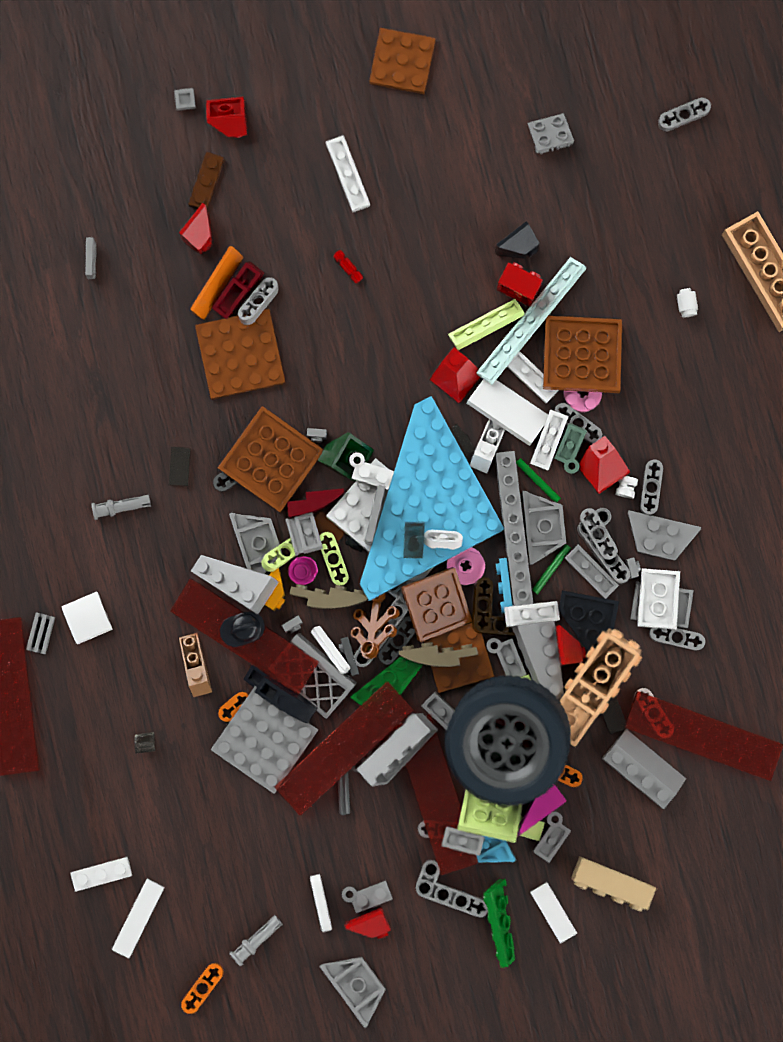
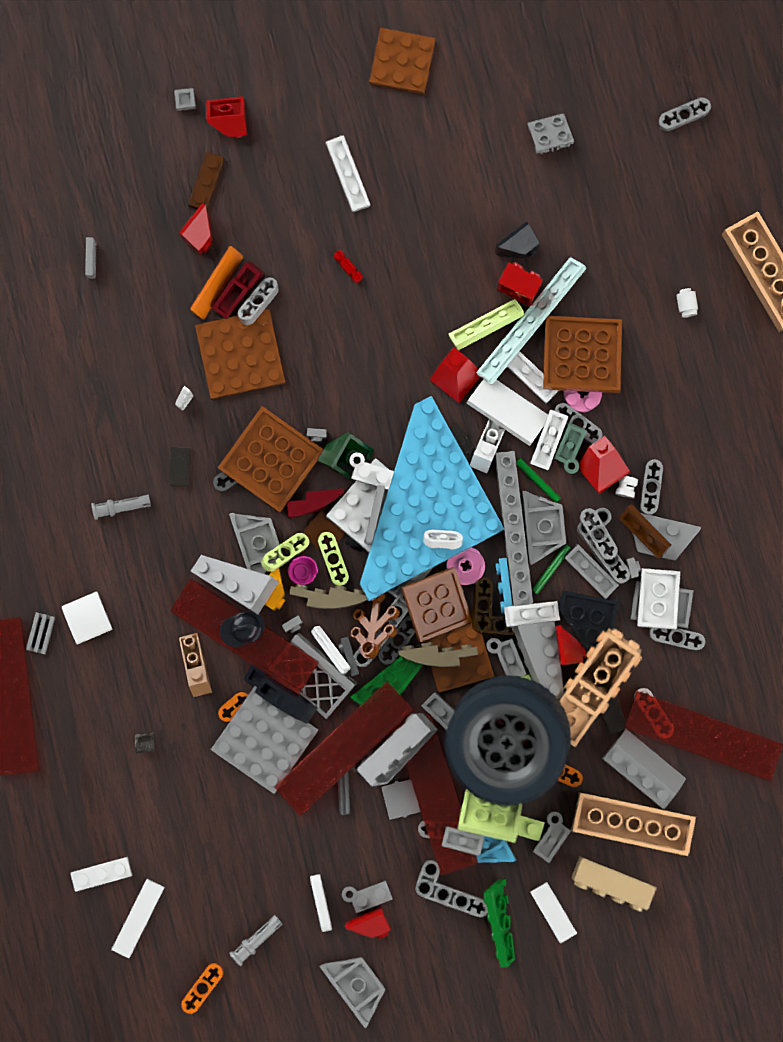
(184, 398): none -> white tile
(304, 534): light grey plate -> none
(400, 799): none -> light grey piece
(413, 539): clear smoke slope -> none
(540, 808): dark pink slope -> none
(633, 824): none -> light nougat brick
(645, 531): none -> reddish brown plate

